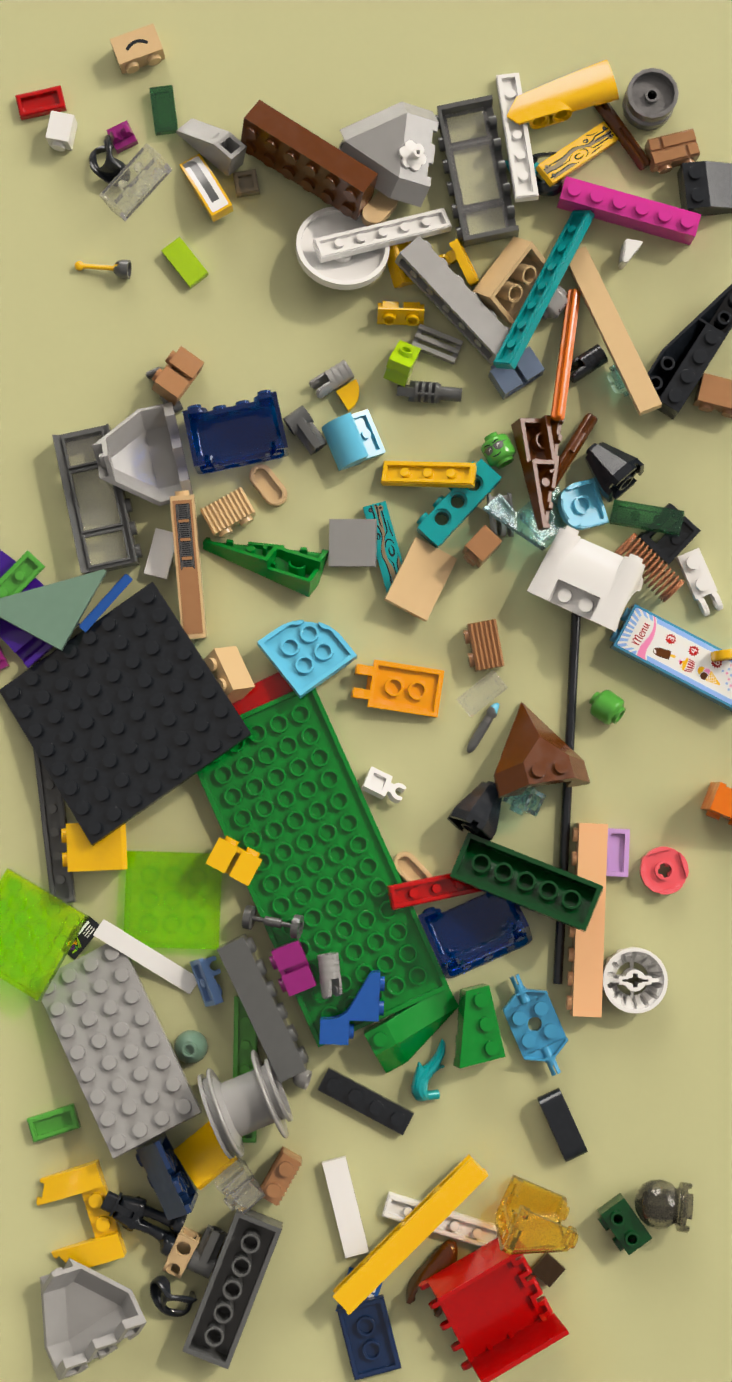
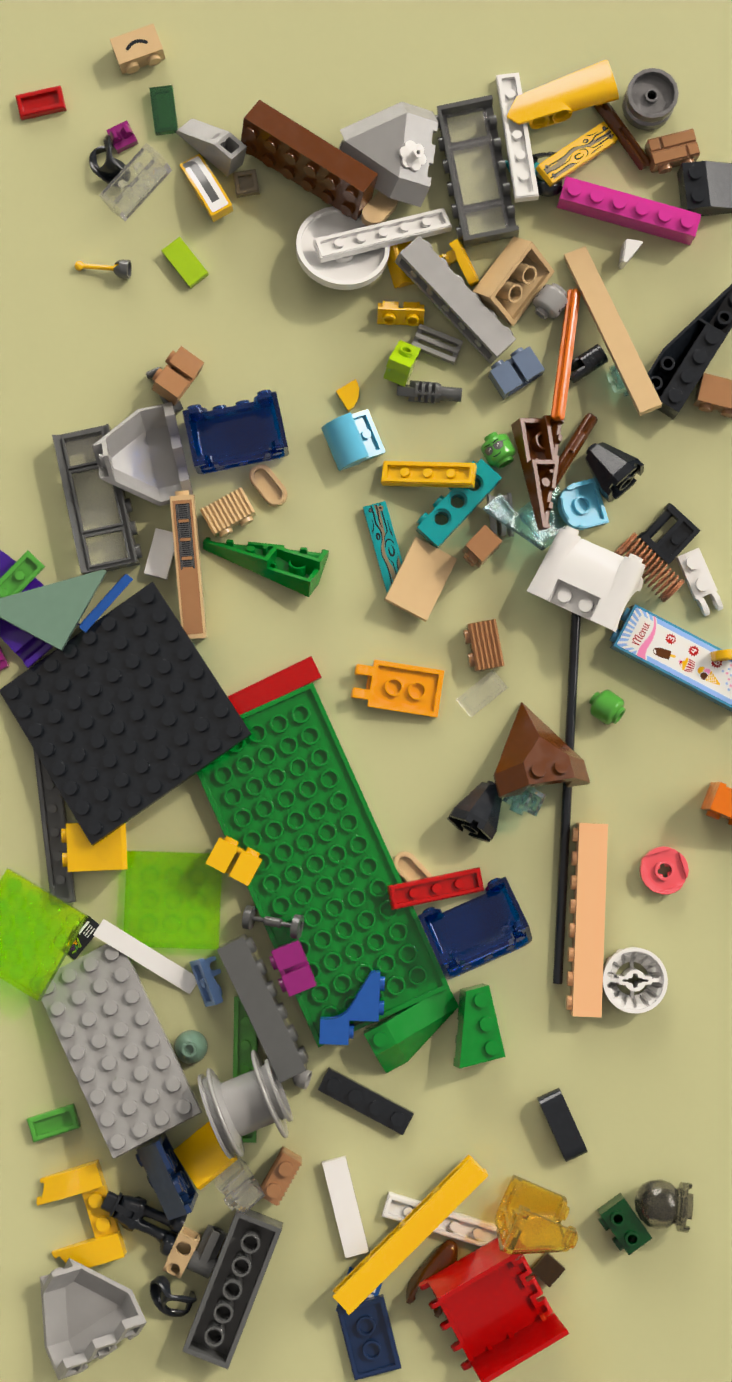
(61, 131): white brick -> none
(230, 672): tan slope -> none
(301, 425): dark grey piece -> none
(306, 653): medium azure plate -> none
(329, 974): light grey hinge -> none
(331, 379): light grey hinge -> none
(352, 542): light grey tile -> none
(379, 784): white plate -> none
(423, 1074): teal piece -> none
(483, 727): dark grey piece -> none
(526, 882): dark green arch -> none
(535, 1044): dark azure plate -> none
(543, 289): teal tile -> none
(618, 852): lavender tile -> none
(647, 517): clear green tile -> none

